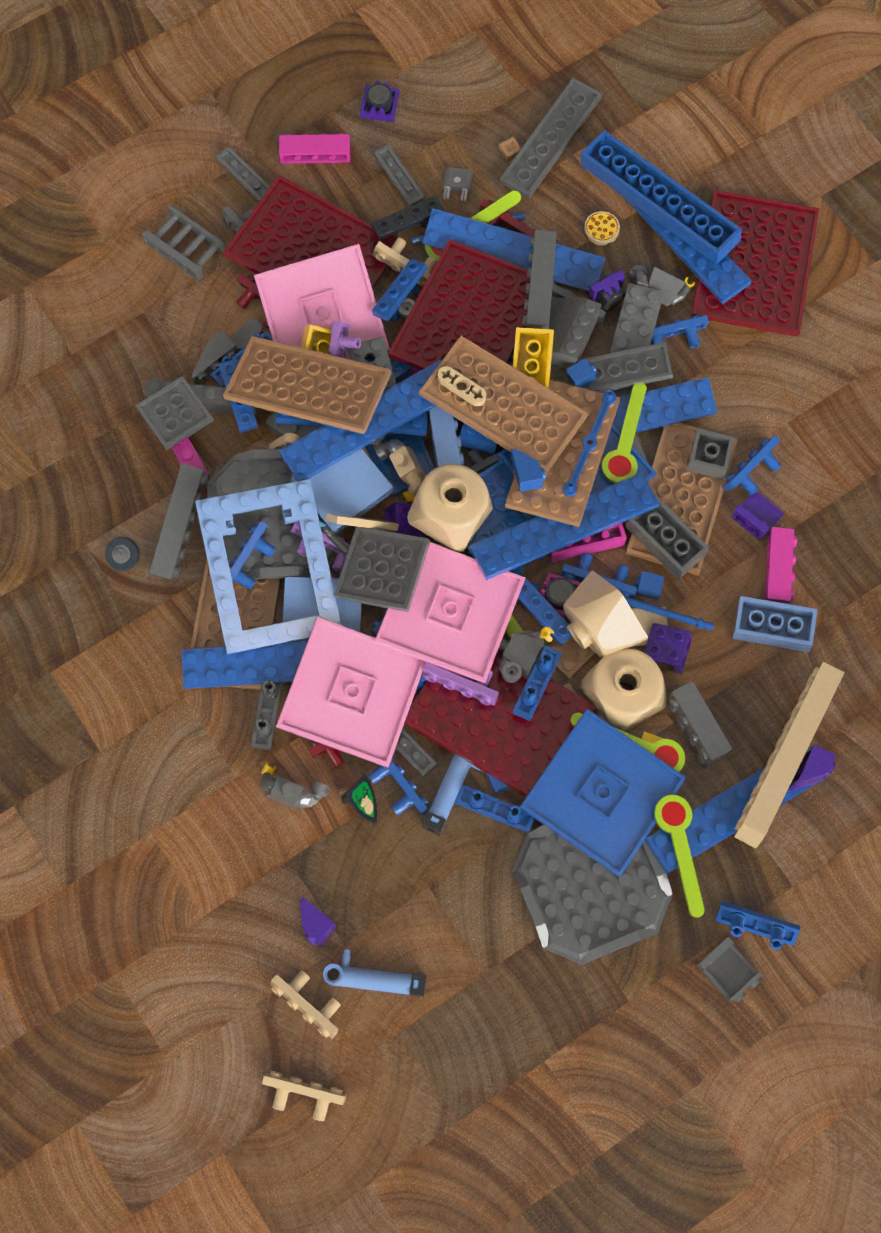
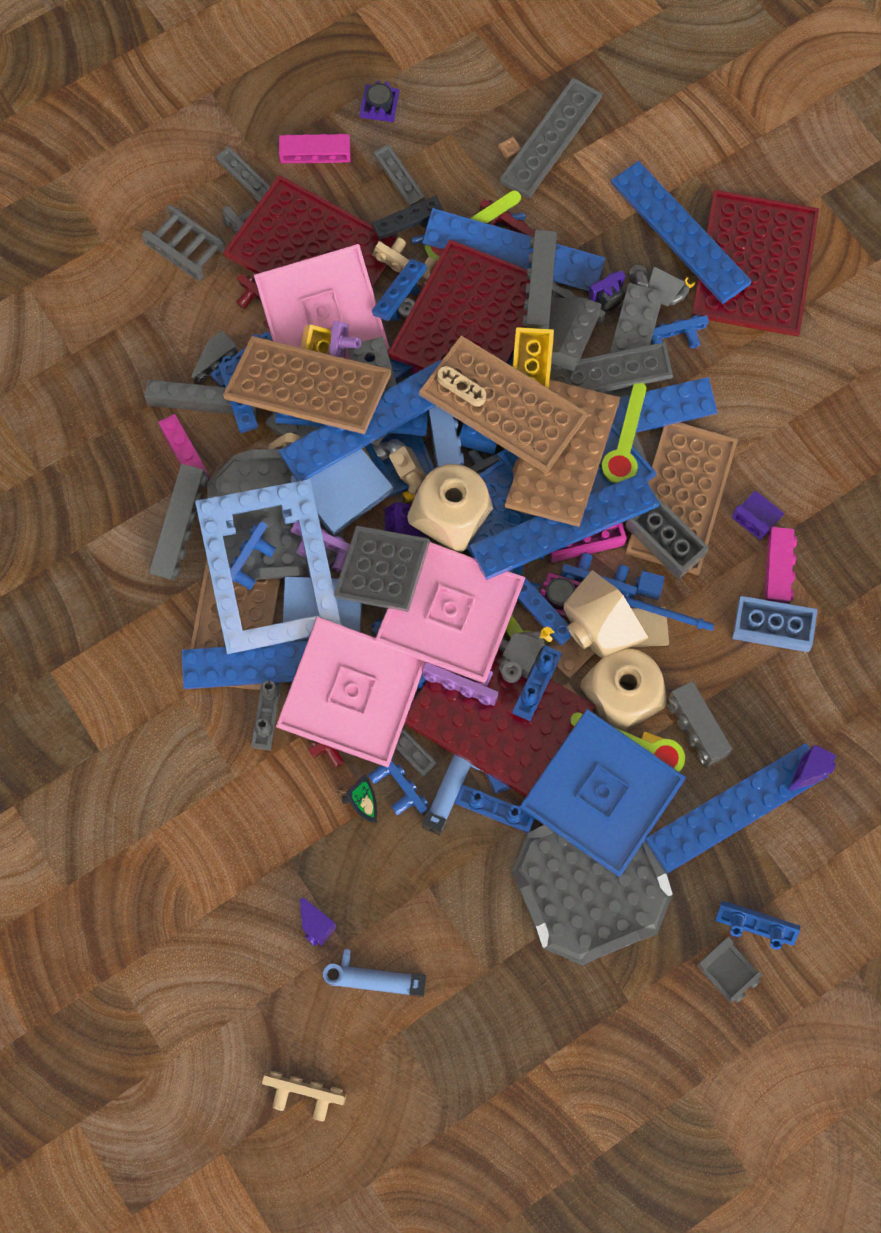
(122, 553): black wheel -> none
(174, 413): dark grey plate -> none
(244, 334): dark grey tile -> none
(290, 793): dark grey torso -> none
(296, 1001): tan plate -> none
(334, 538): pearl dark grey piece -> none
(361, 522): tan tile -> none
(457, 181): dark grey piece -> none
(527, 471): blue slope -> none
(570, 487): blue piece -> none
(581, 373): blue brick -> none
(601, 228): tile -> none
(661, 197): blue brick -> none
(669, 646): dark purple bracket -> none
(674, 816): lime piece -> none
(710, 453): dark grey brick -> none
(763, 454): blue plate -> none
(787, 754): tan brick -> none

